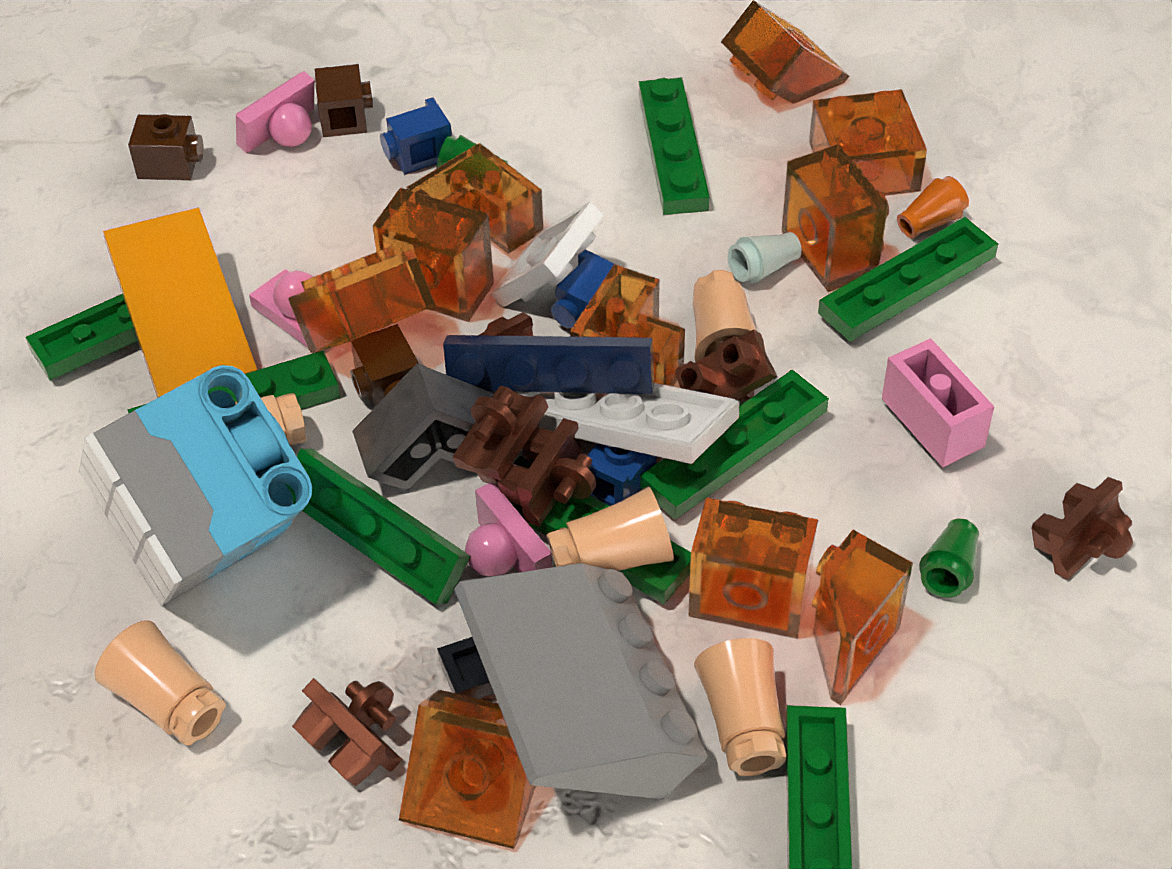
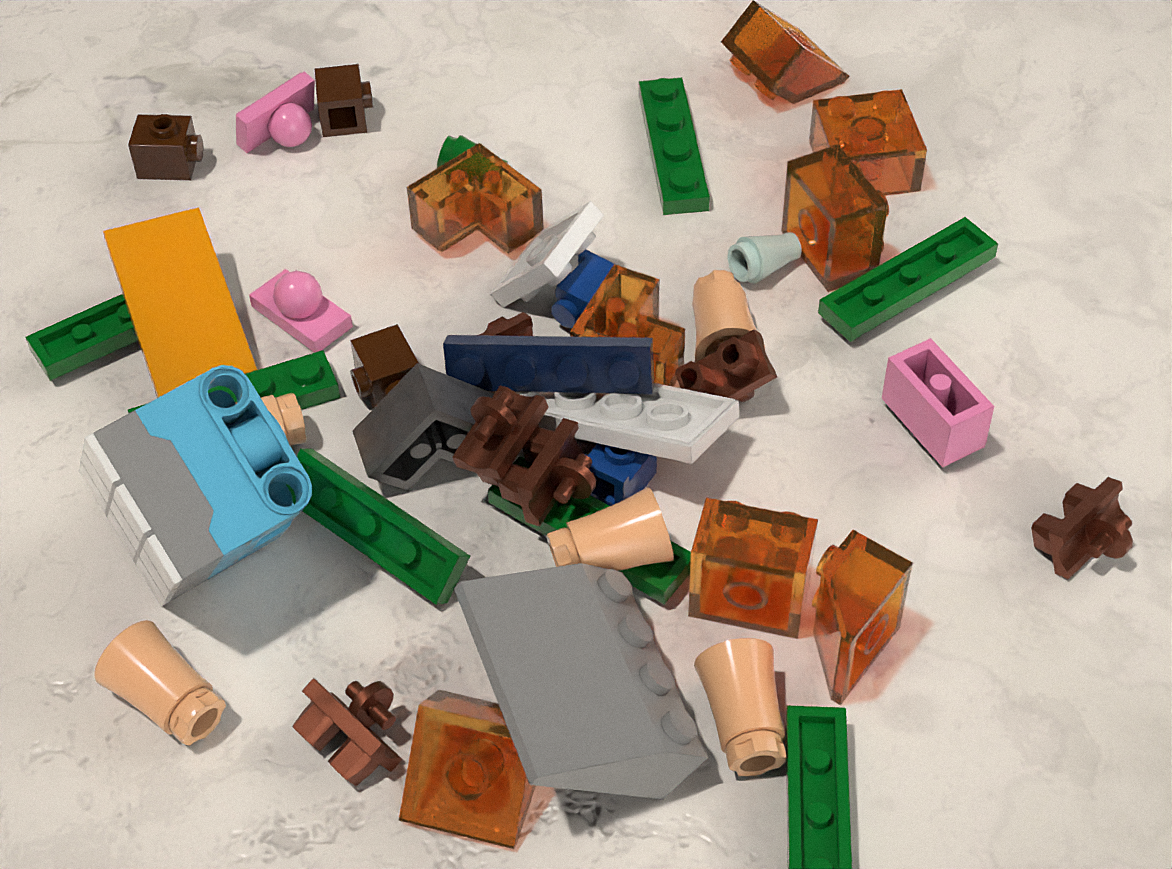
(360, 298): clear orange brick -> none
(416, 137): blue brick -> none
(449, 245): clear orange brick -> none
(464, 669): black plate -> none
(503, 537): bright pink tile -> none
(761, 427): green plate -> none
(937, 205): orange cone -> none
(950, 560): green cone -> none

